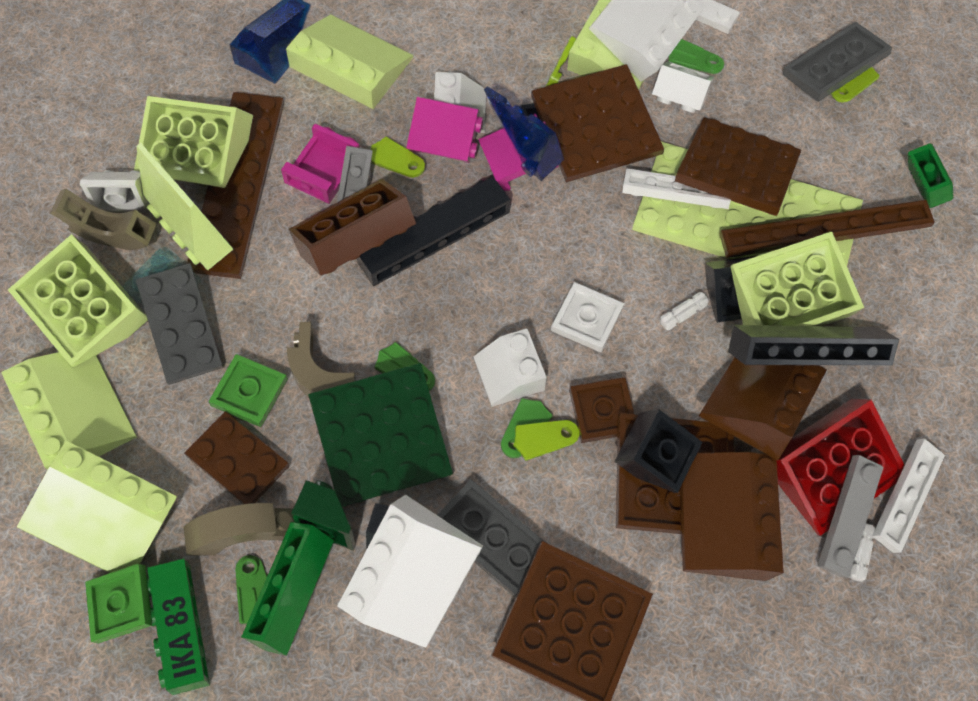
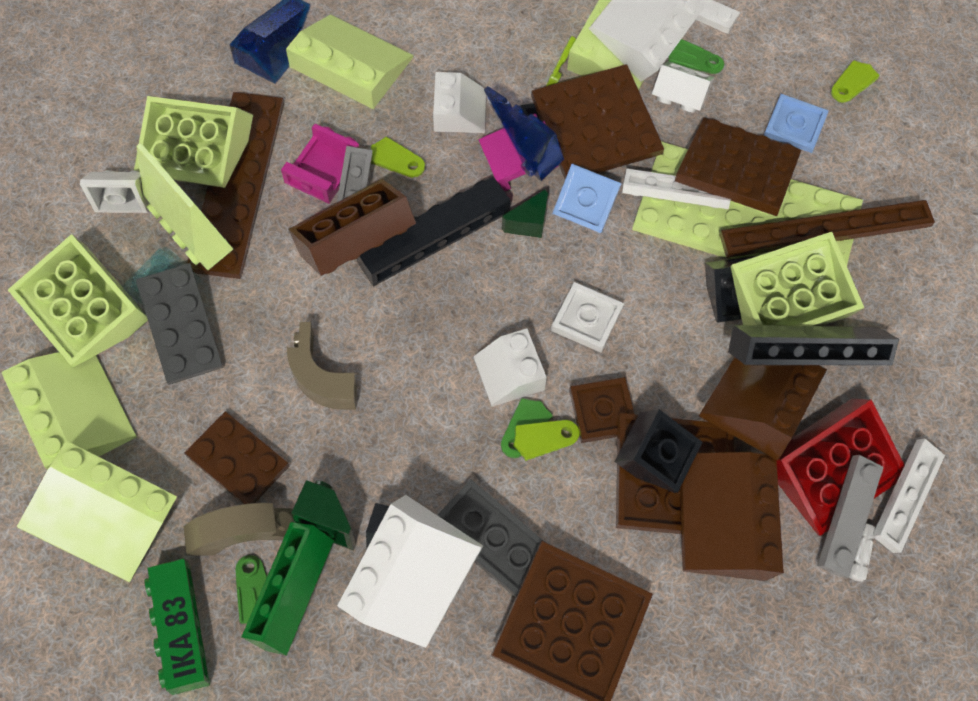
(117, 230): dark tan arch -> none
(118, 603): bright green plate -> none
(248, 390): bright green plate -> none
(380, 434): dark green plate -> none
(397, 357): bright green piece -> none
(444, 130): dark pink panel -> none
(528, 217): none -> dark green slope
(586, 198): none -> light blue tile
(684, 311): white axle -> none
(796, 123): none -> light blue tile
(837, 61): dark grey plate -> none
(930, 175): green brick -> none

